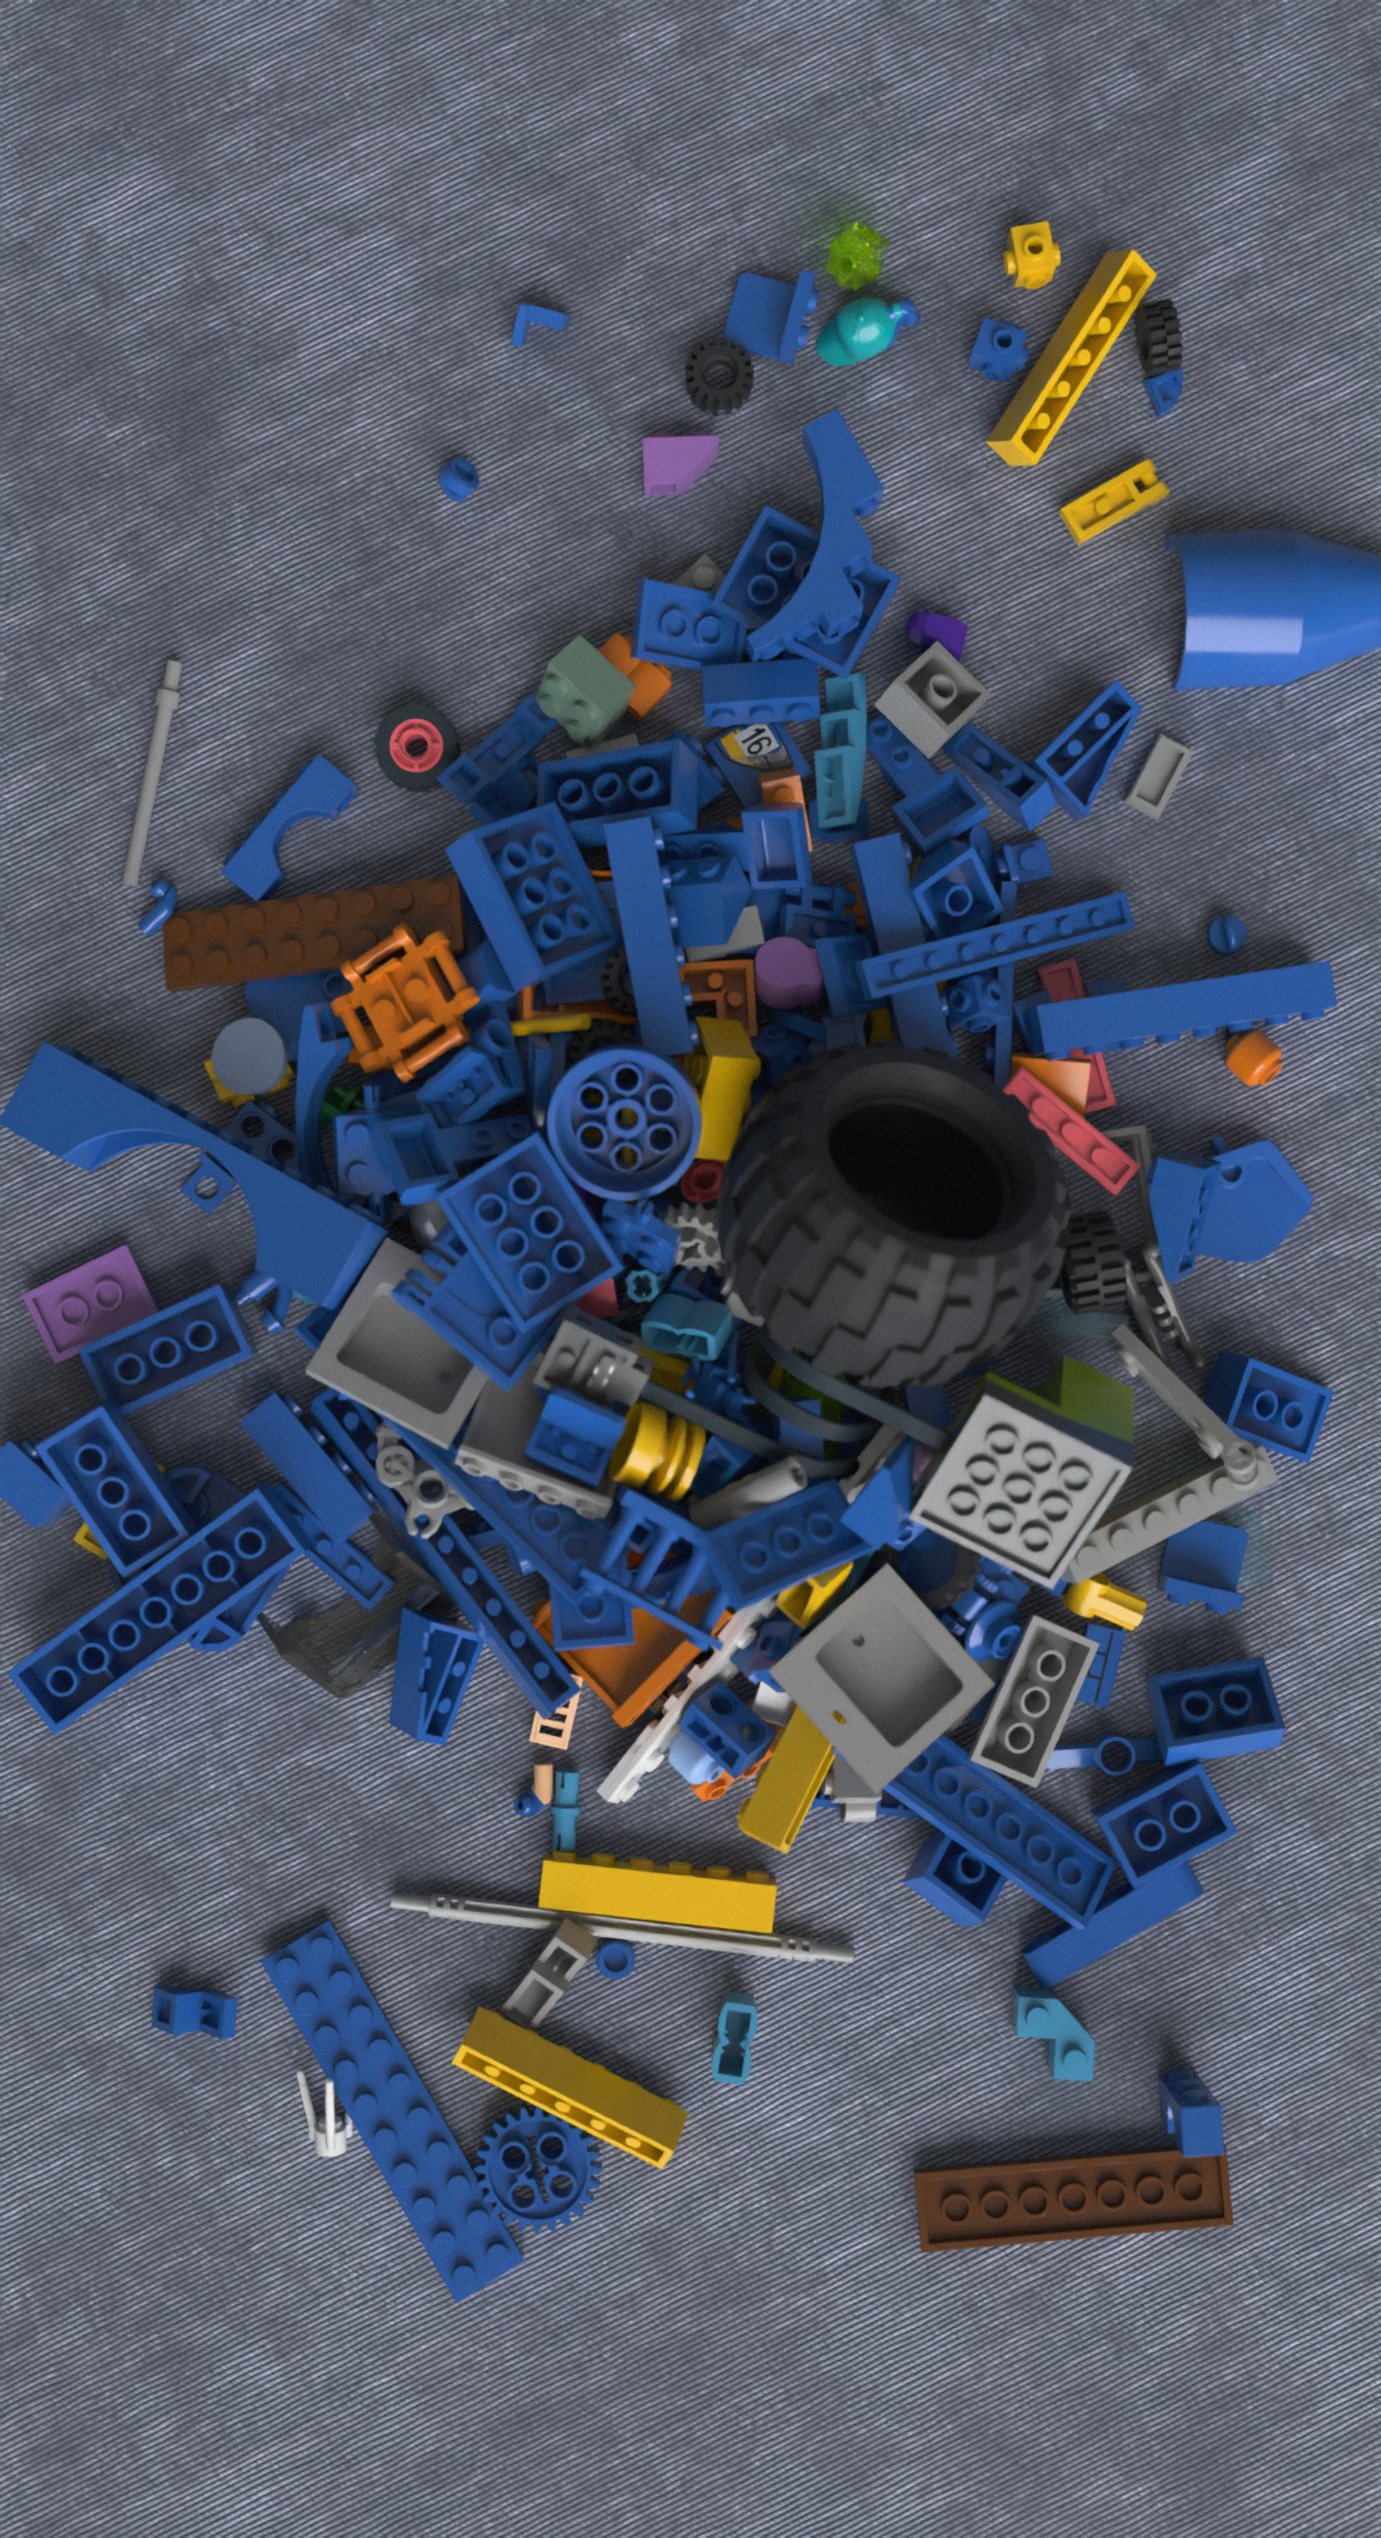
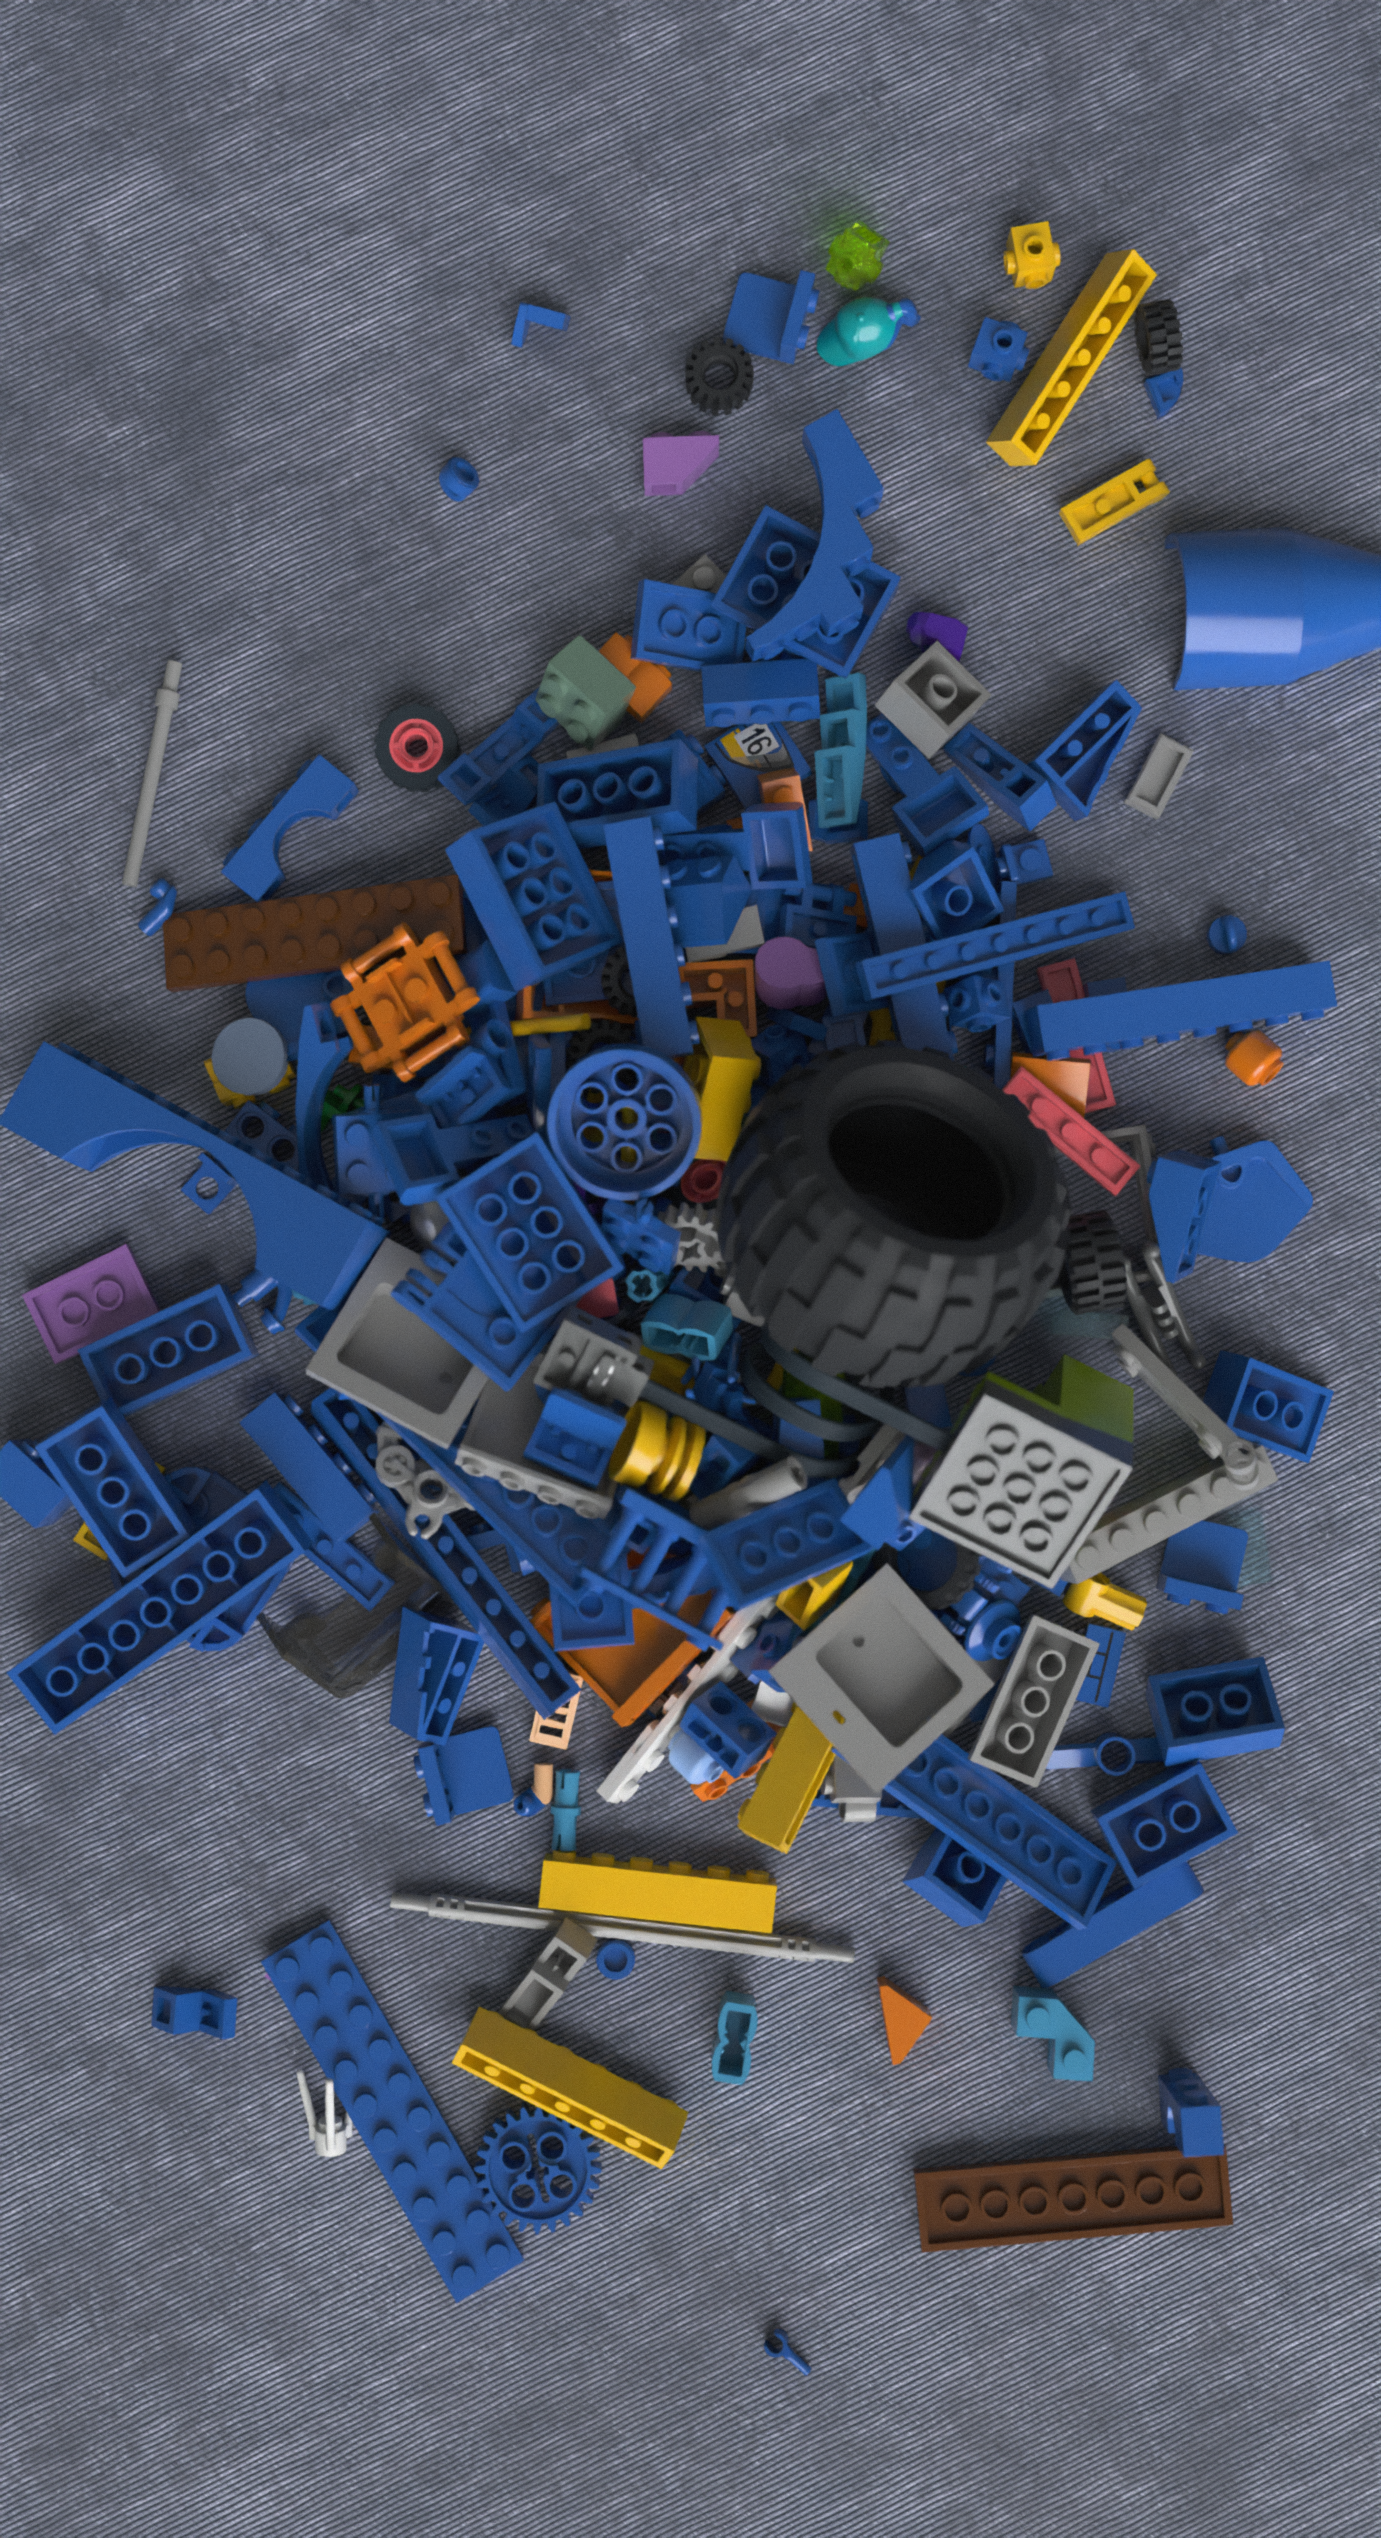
(464, 1774): none -> blue bracket
(786, 2351): none -> blue hand
(903, 2018): none -> orange slope

